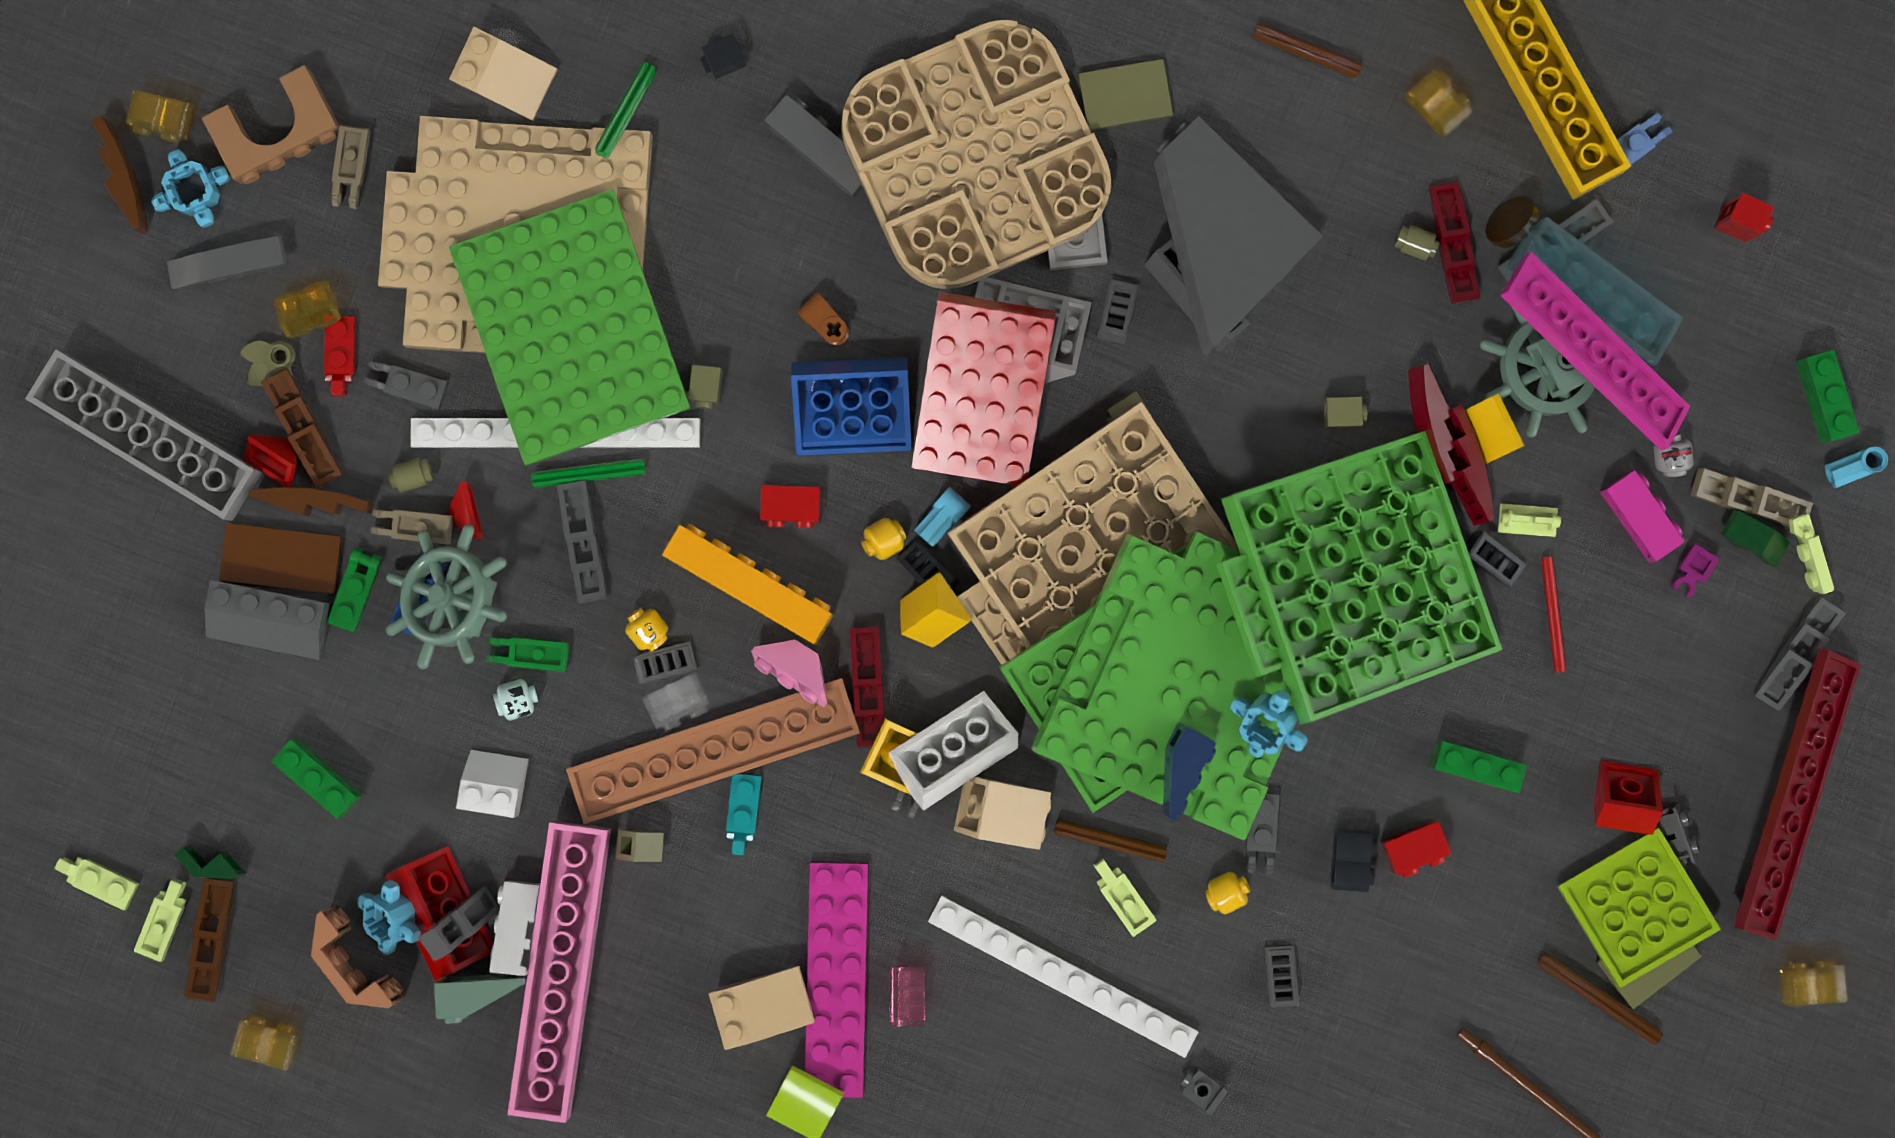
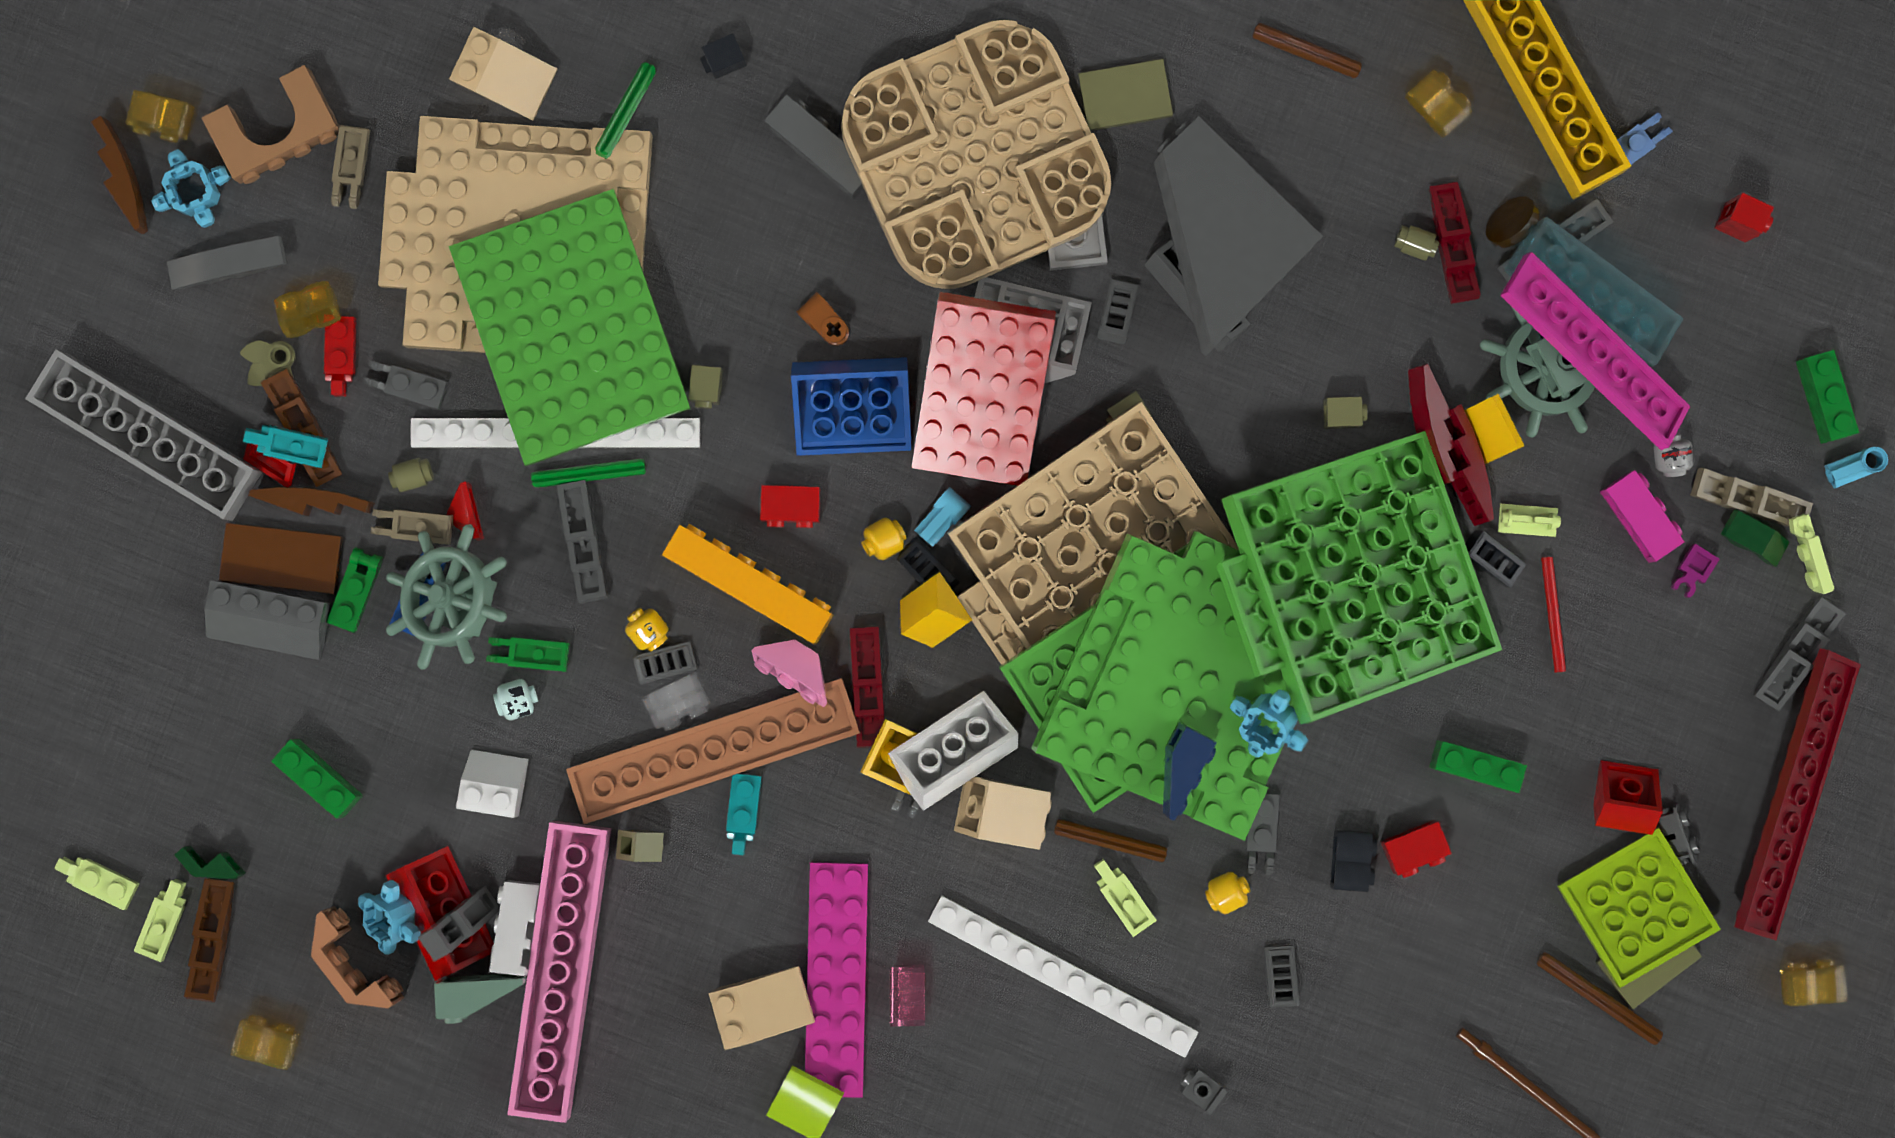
(288, 444): none -> teal hinge

